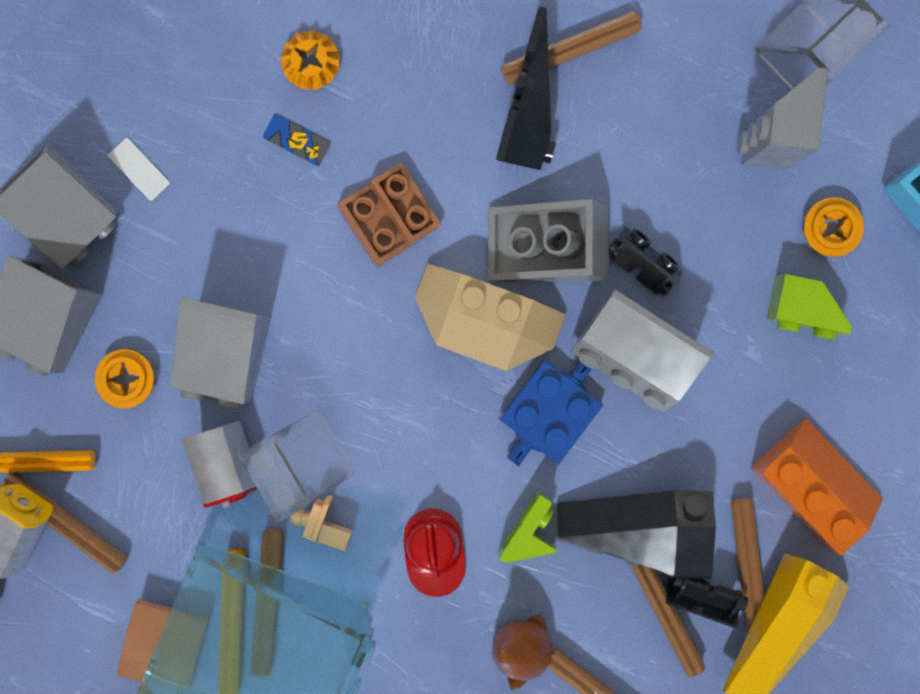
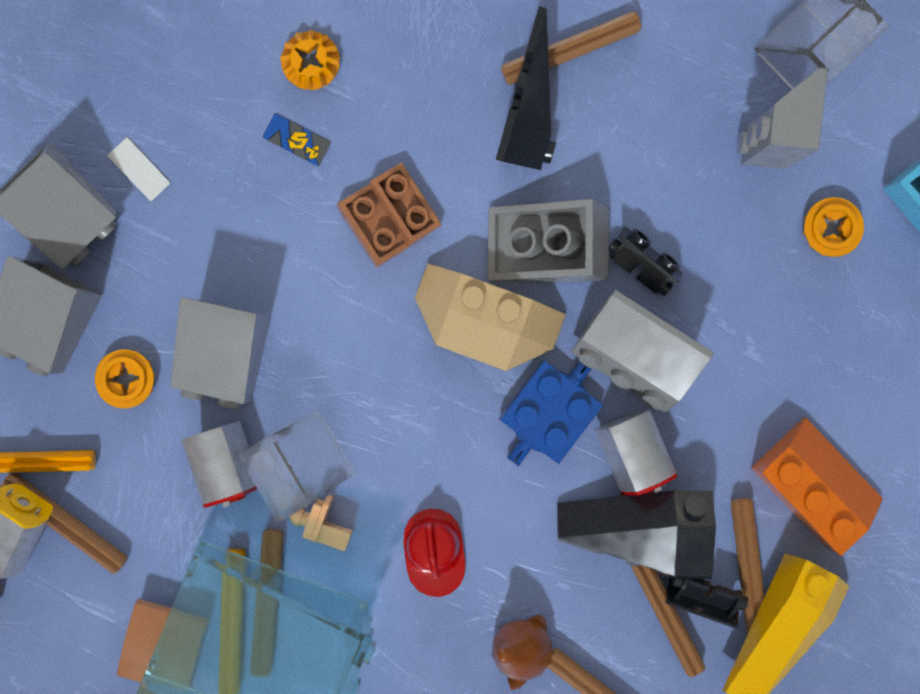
(523, 540): lime slope -> none
(636, 453): none -> flat silver piece
(806, 304): lime slope -> none

